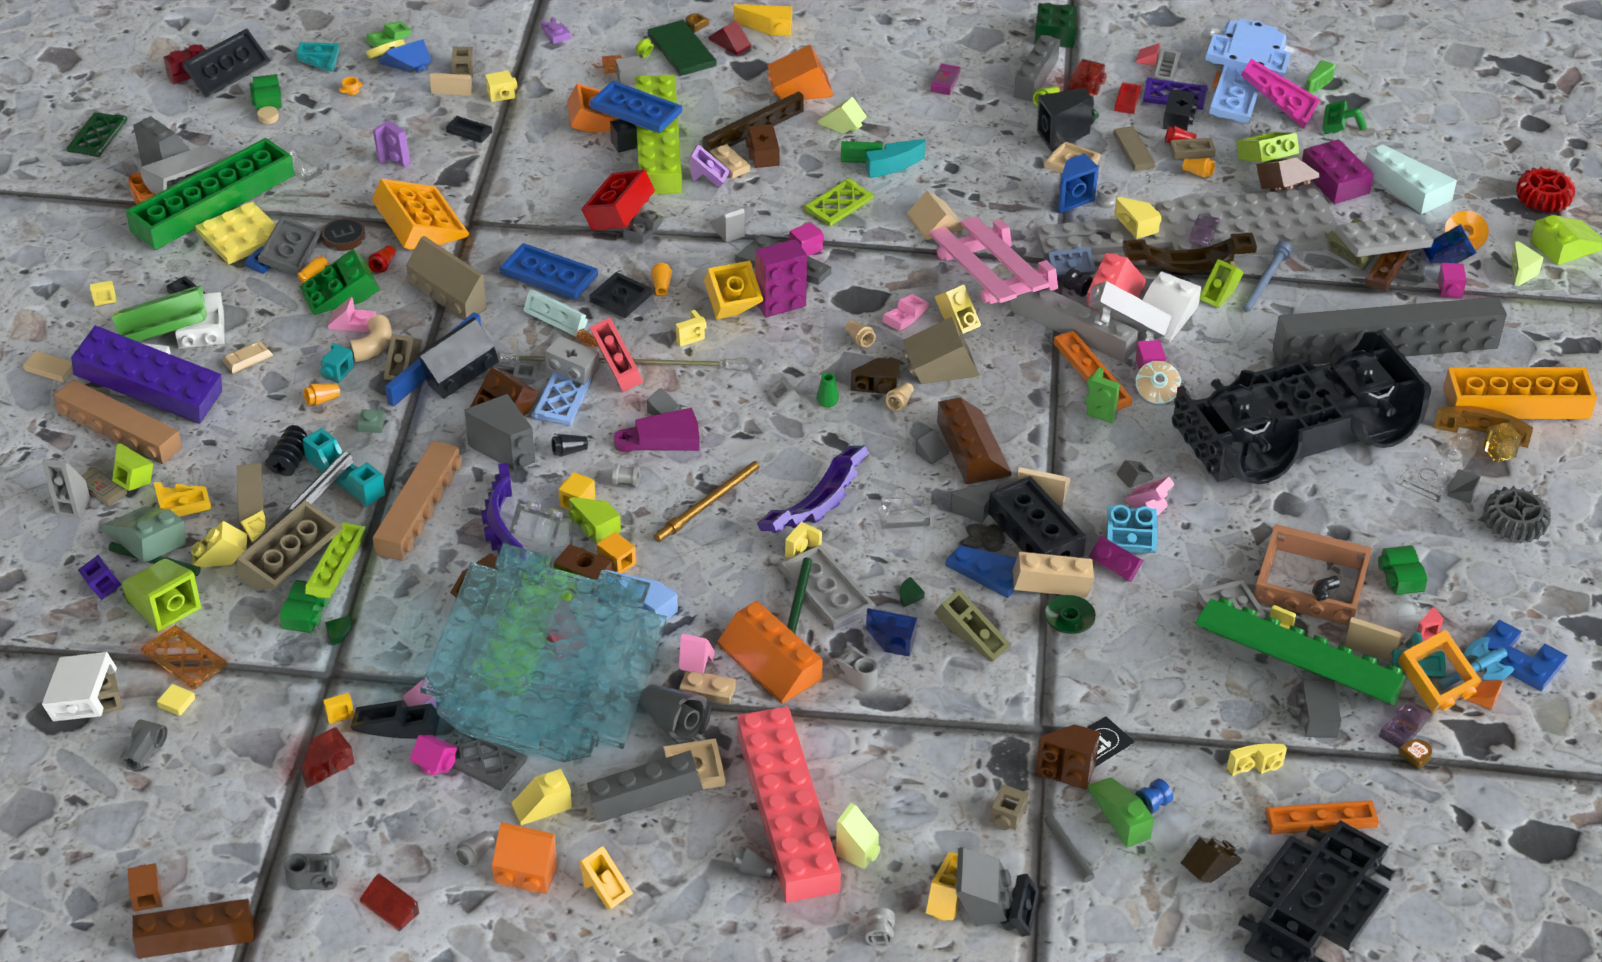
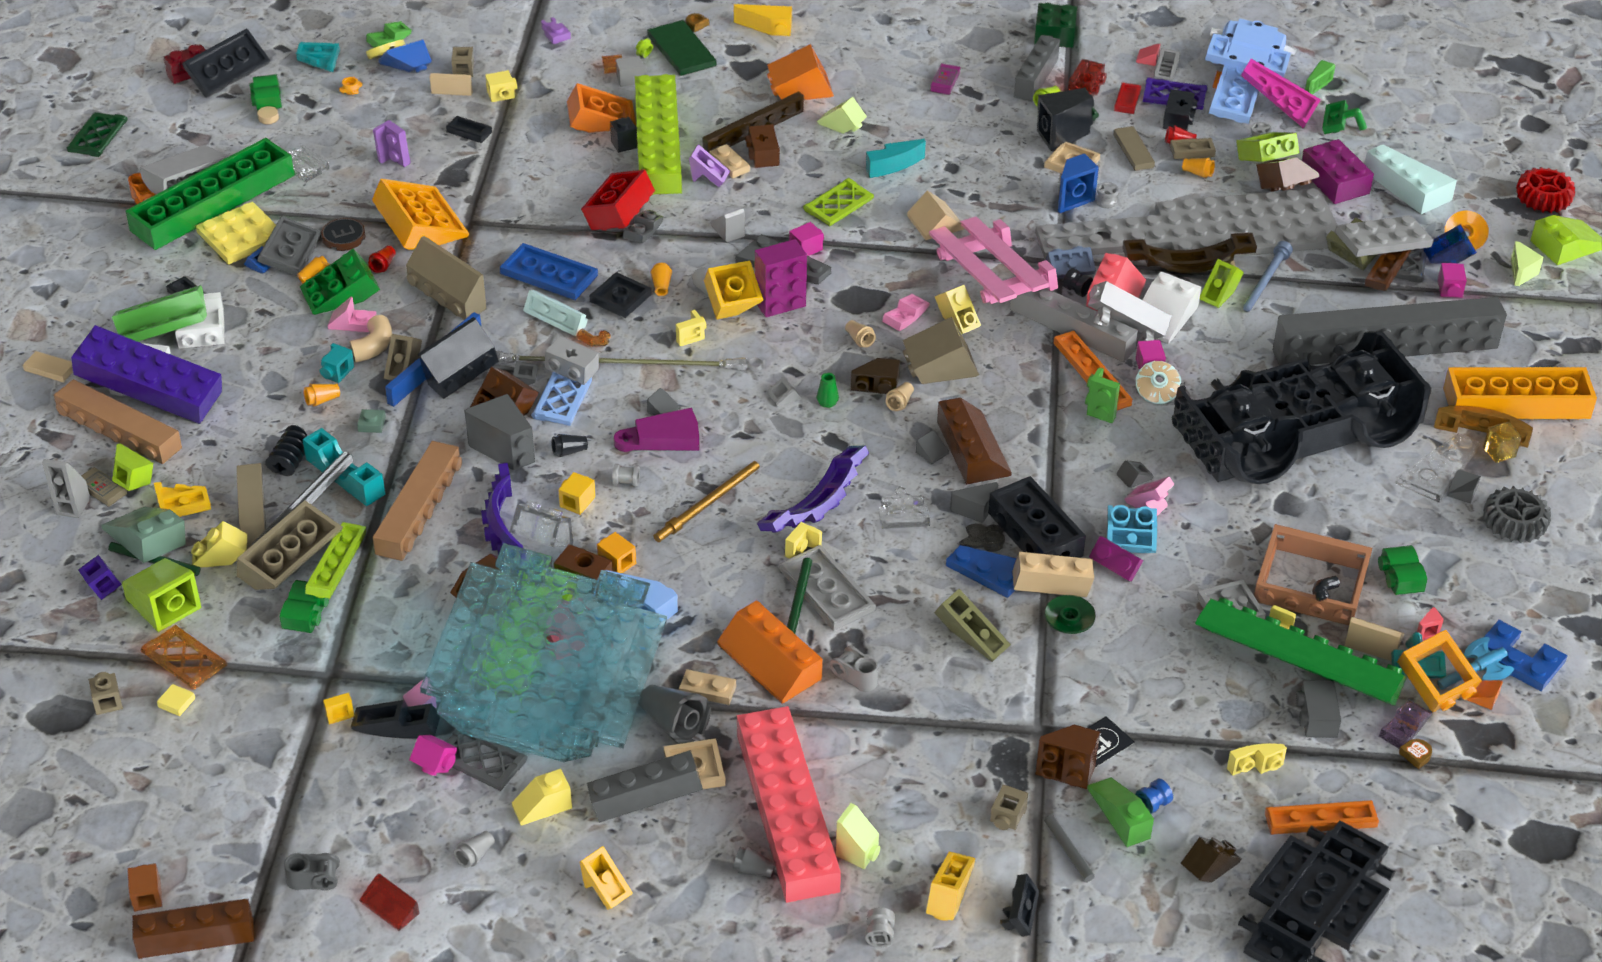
(76, 686): white panel -> none
(103, 293): light yellow tile -> none
(145, 738): dark grey piece -> none
(156, 141): dark grey slope -> none
(246, 357): tan tile -> none
(254, 525): light yellow tile -> none
(326, 756): clear red slope -> none
(338, 629): dark green tile -> none
(524, 858): orange slope -> none
(595, 517): lime slope -> none
(616, 354): coral brick -> none
(636, 106): blue plate -> none
(694, 653): bright pink slope -> none
(731, 38): dark red slope -> none
(856, 151): green tile -> none
(892, 631): clear blue slope -> none
(910, 592): dark green tile -> none
(982, 887): slope -> none
(1054, 485): tan slope -> none
(1137, 216): light yellow slope -> none
(1204, 229): clear purple slope -> none

